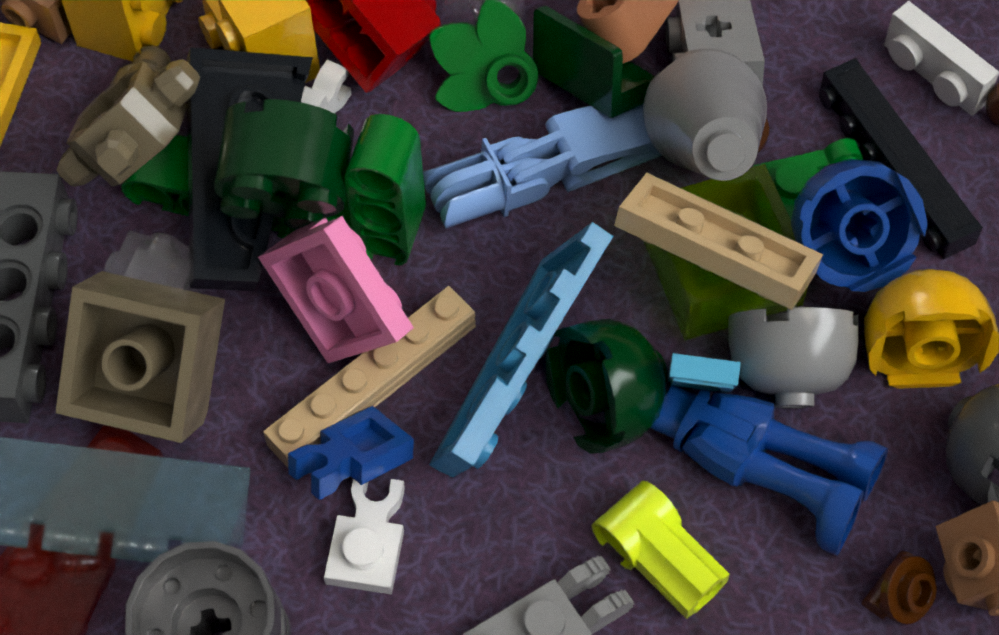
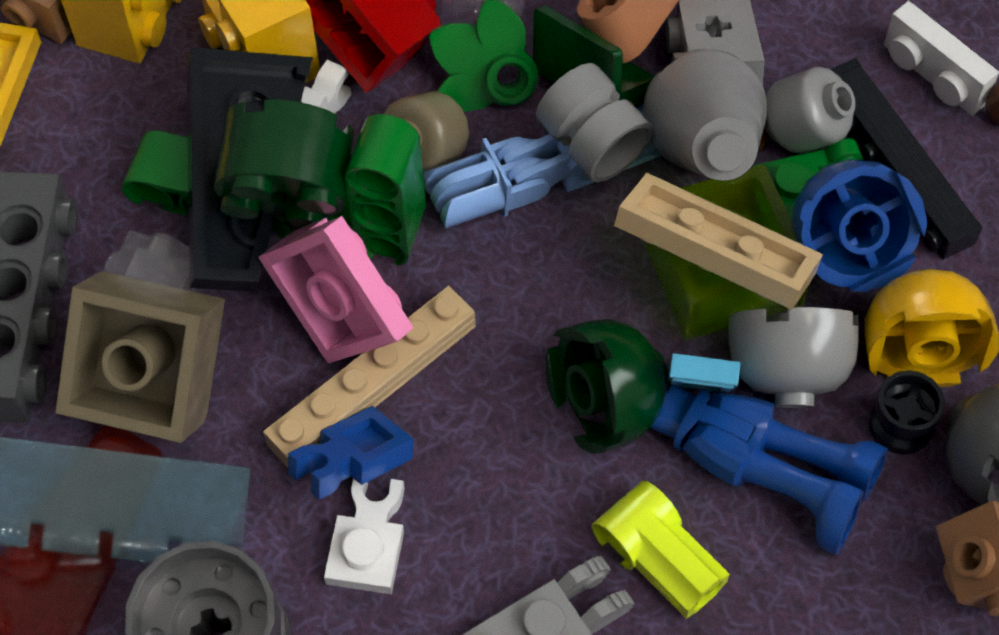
(129, 119): dark tan piece -> none
(439, 124): none -> dark tan head
(518, 349): dark azure wing -> none
(587, 115): none -> light grey wheel
(809, 110): none -> light grey head
(903, 590): reddish brown plate -> none
(913, 400): none -> black wheel

